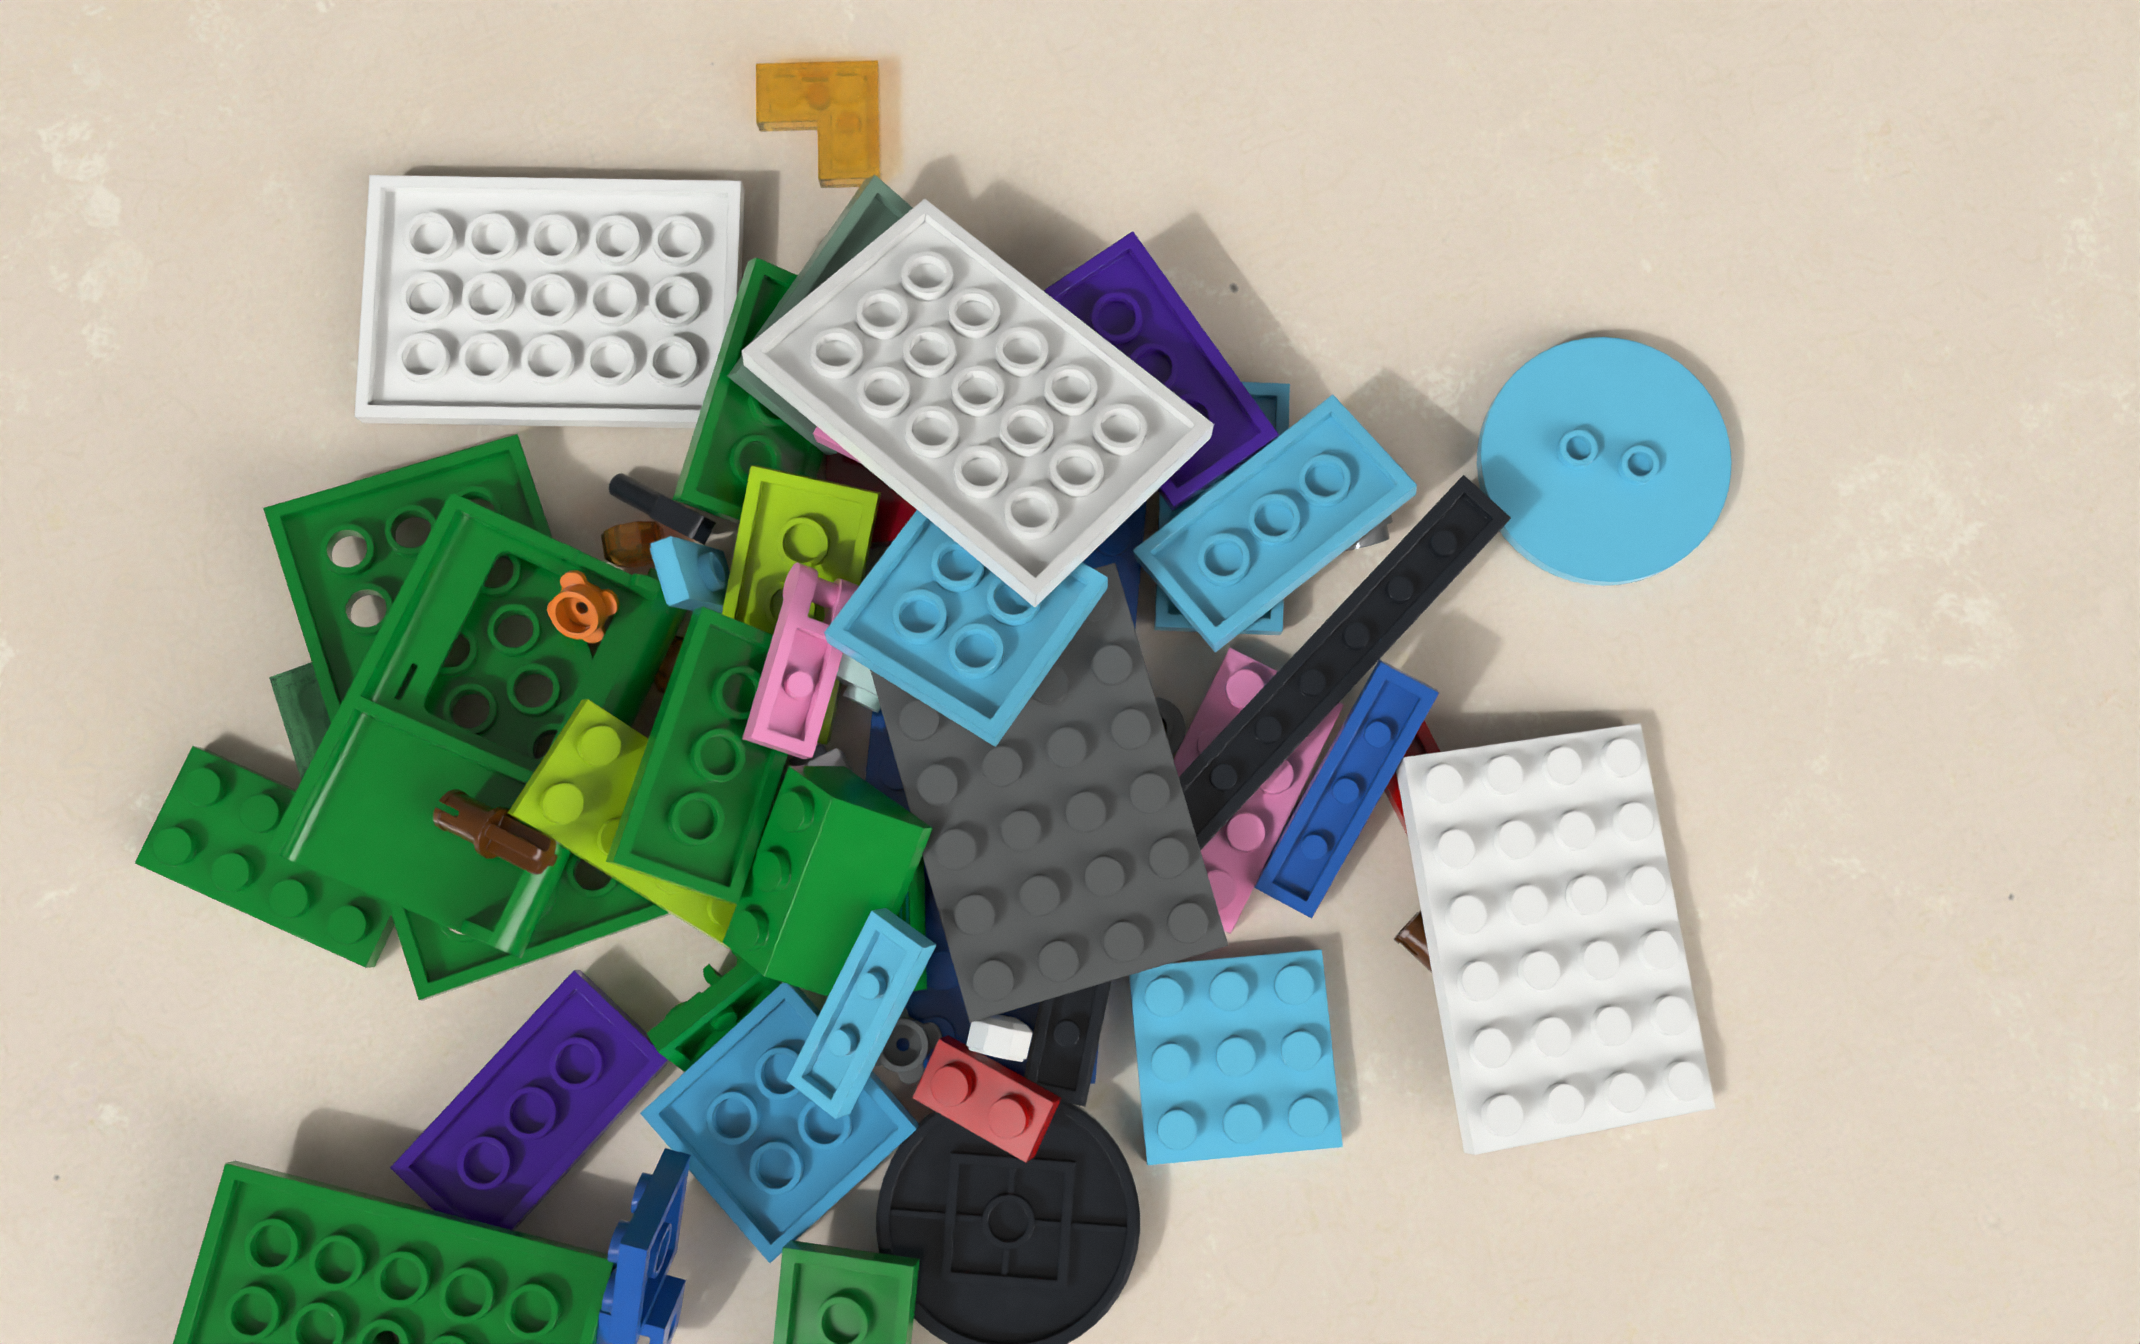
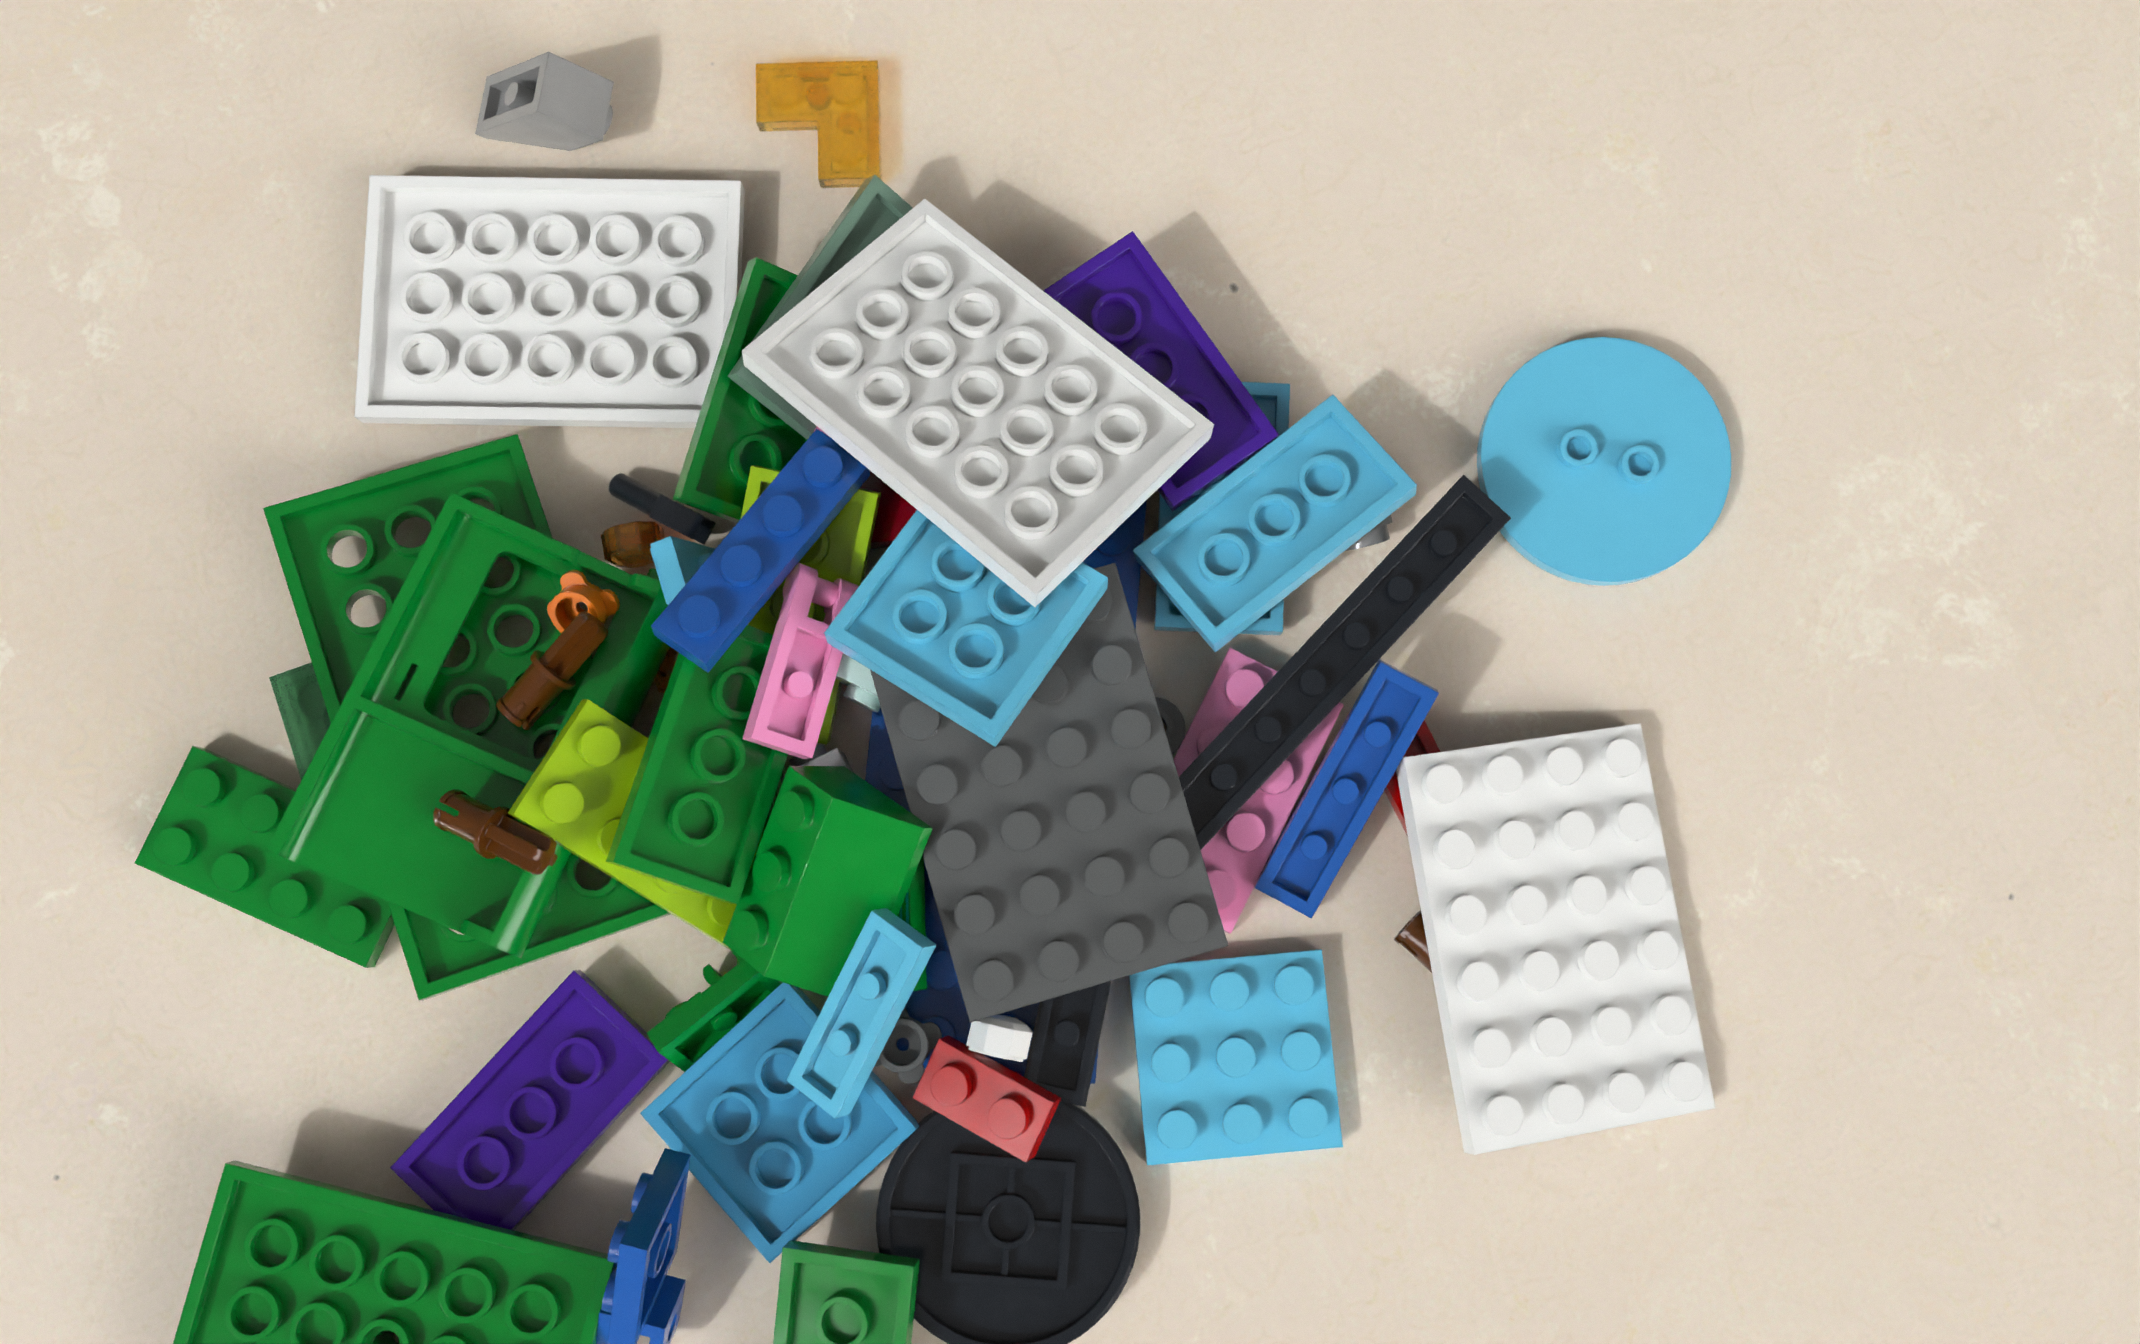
(546, 104): none -> light grey slope
(552, 671): none -> reddish brown axle
(760, 551): none -> blue plate

